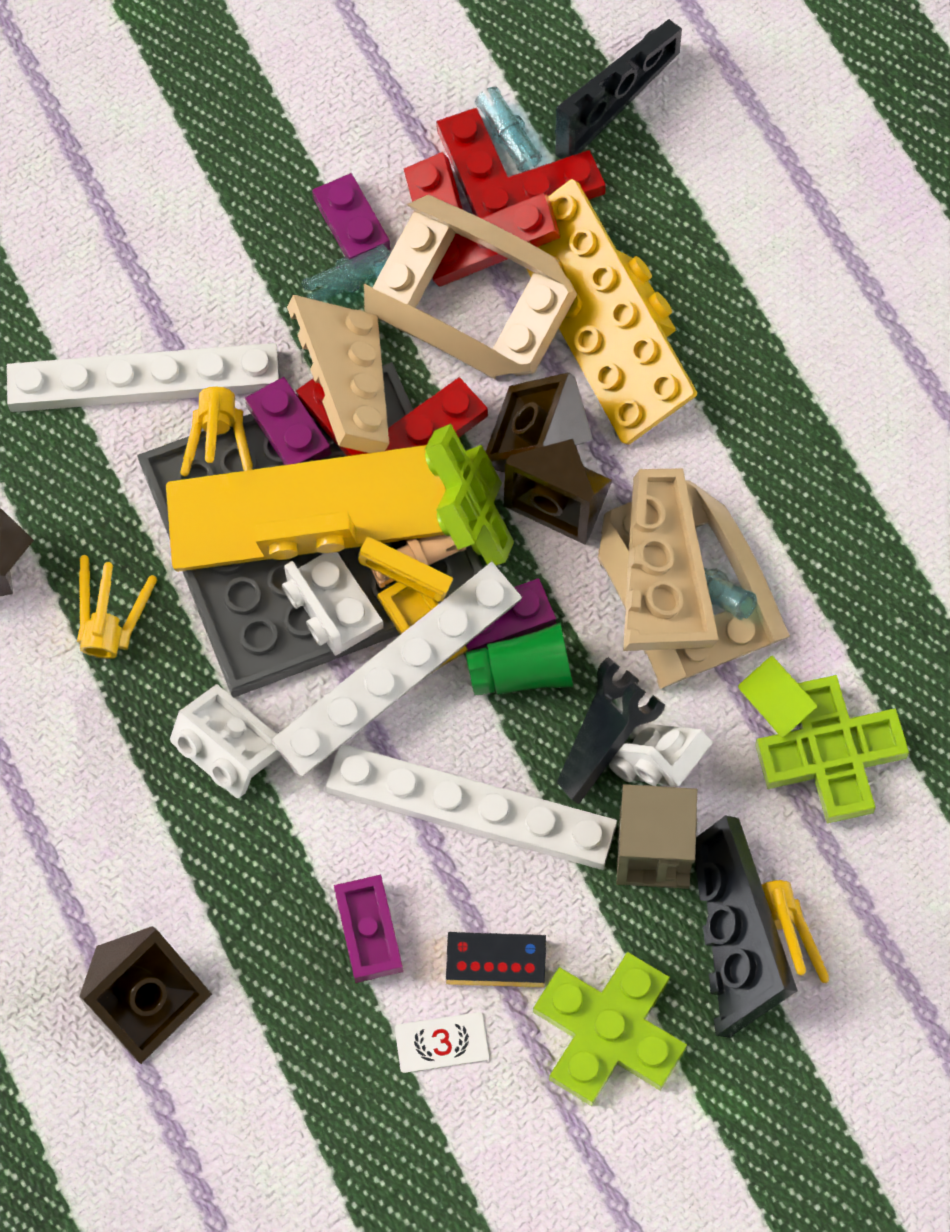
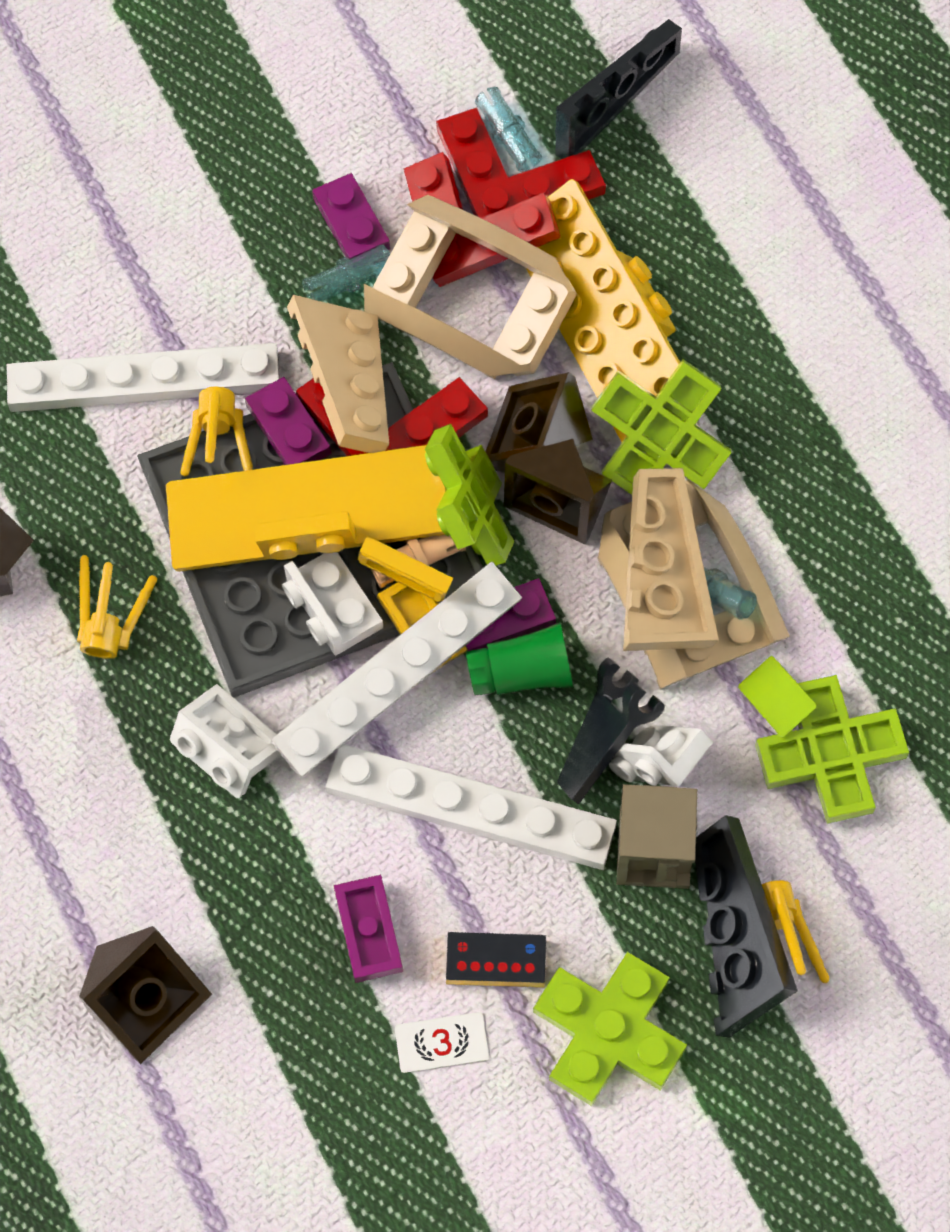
(662, 427): none -> lime plate

